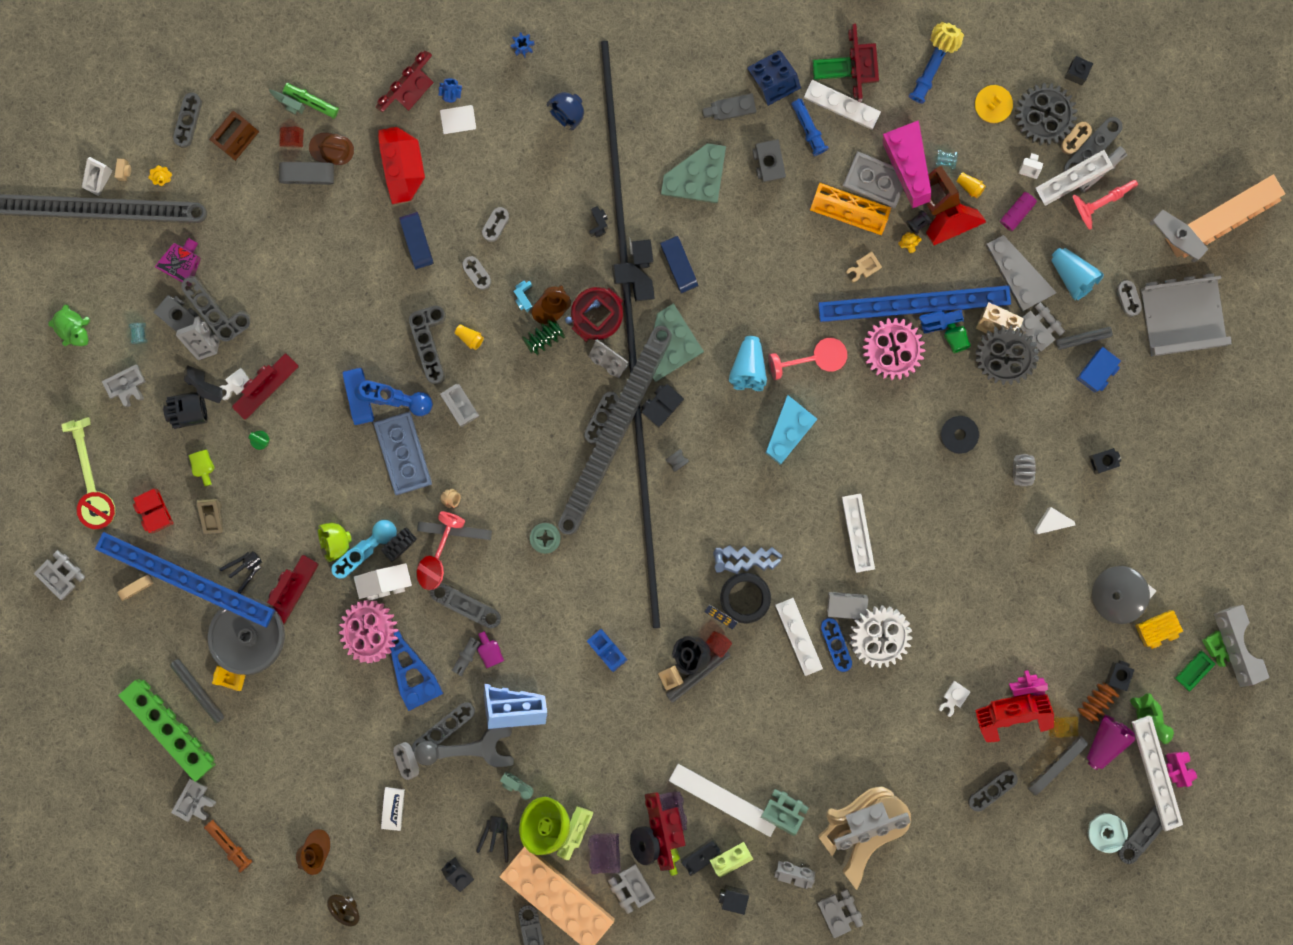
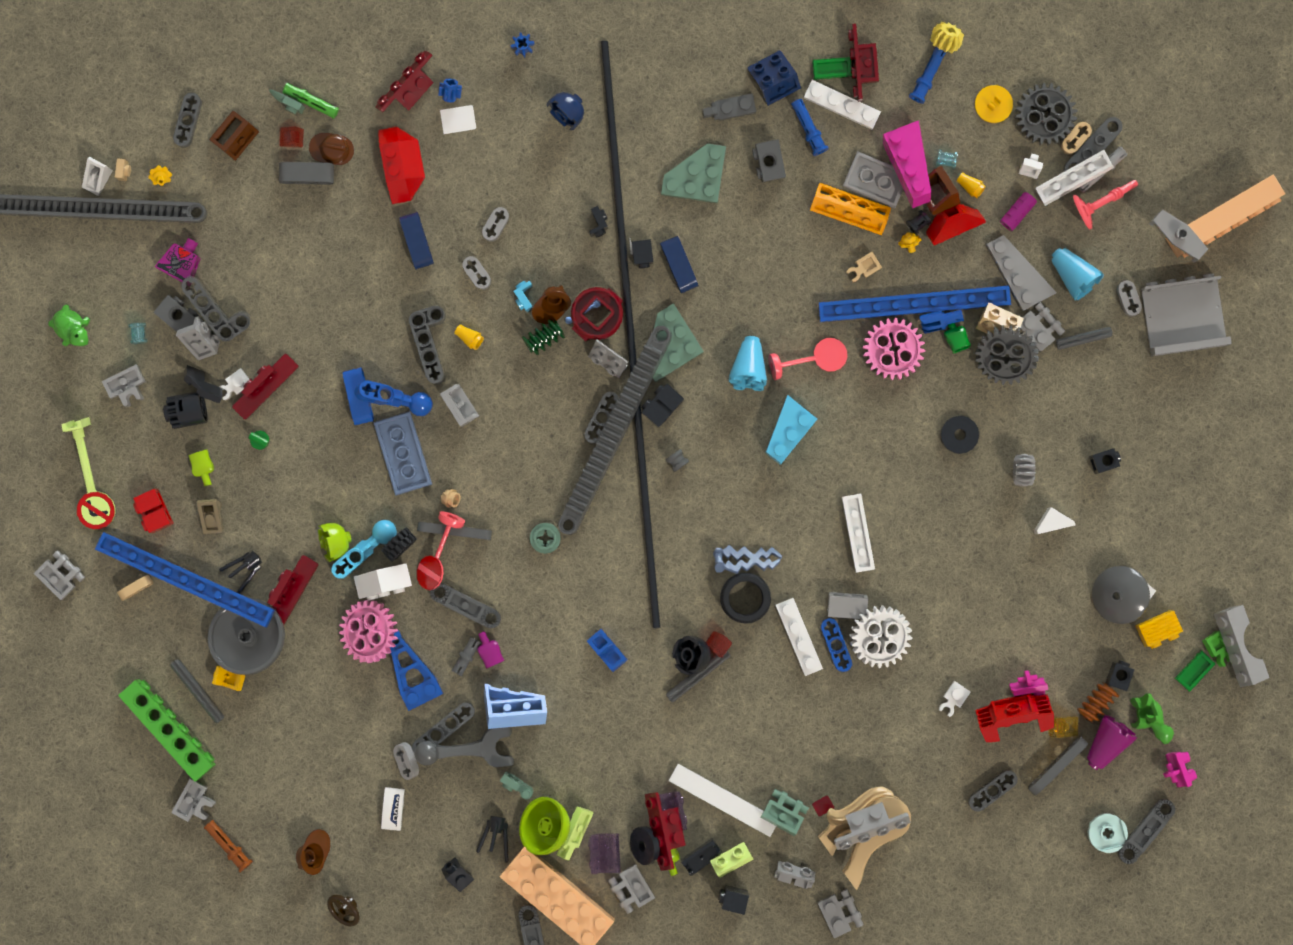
(629, 273): black tile -> none
(670, 678): tan plate -> none
(720, 617): sticker -> none
(822, 805): none -> dark red sticker
(1078, 70): black brick -> none
(1098, 370): blue brick -> none
(1157, 773): white tile -> none

